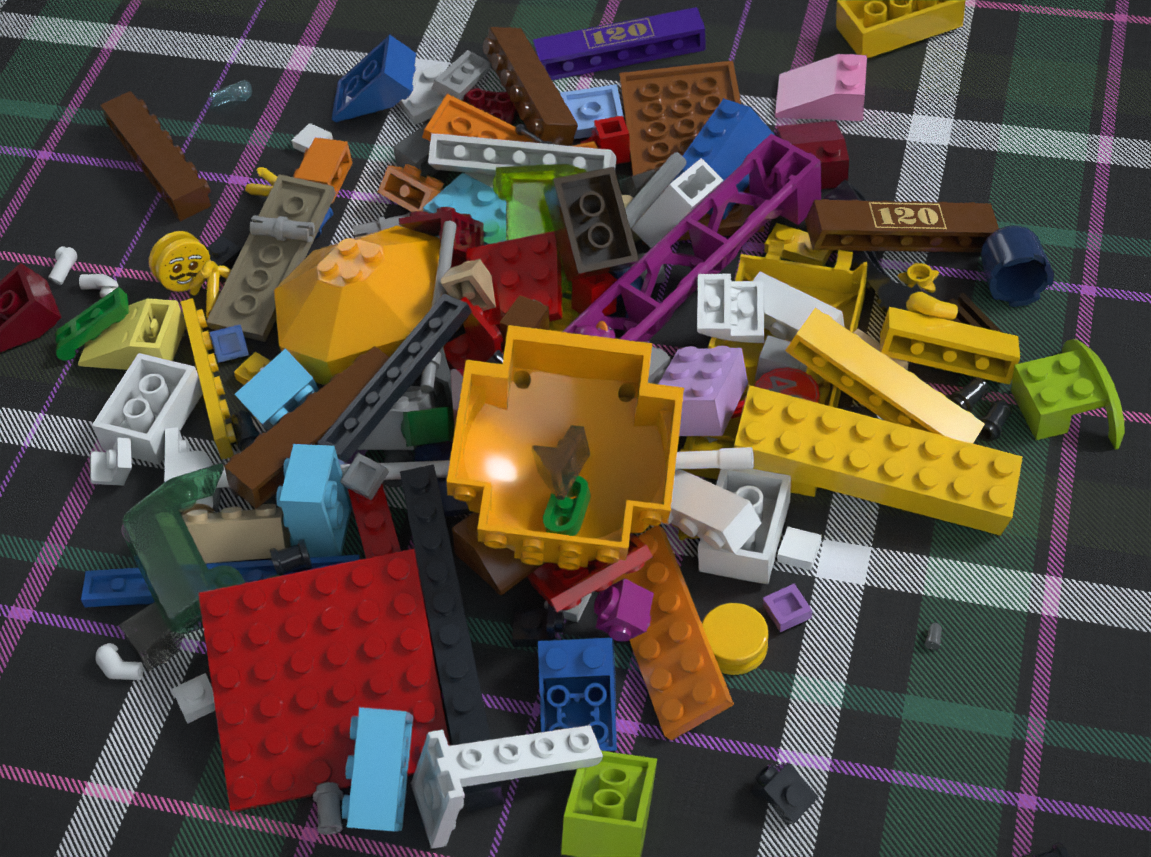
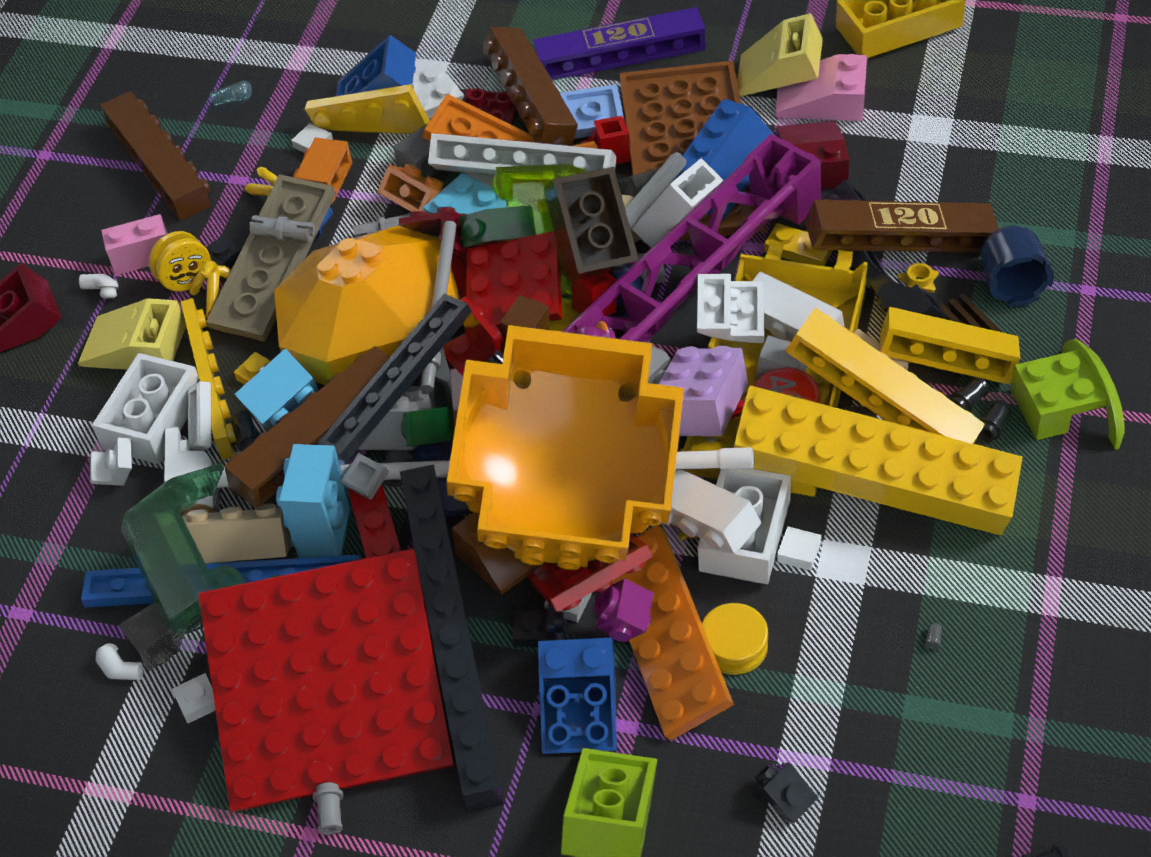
(65, 260): white arm -> none
(91, 323): green plate -> none
(132, 242): none -> bright pink brick
(199, 416): none -> white tile
(229, 343): blue tile -> none
(291, 558): black bush -> none
(370, 111): none -> yellow wing
(378, 769): medium azure brick -> none
(447, 769): white bracket -> none
(461, 75): light grey plate -> none
(470, 281): tan slope -> none
(496, 225): none -> dark green slope
(522, 130): black hinge -> none
(562, 464): clear smoke slope -> none
(568, 514): green plate -> none
(782, 57): none -> light yellow slope
(787, 607): medium lavender plate -> none
(928, 305): yellow arm -> none

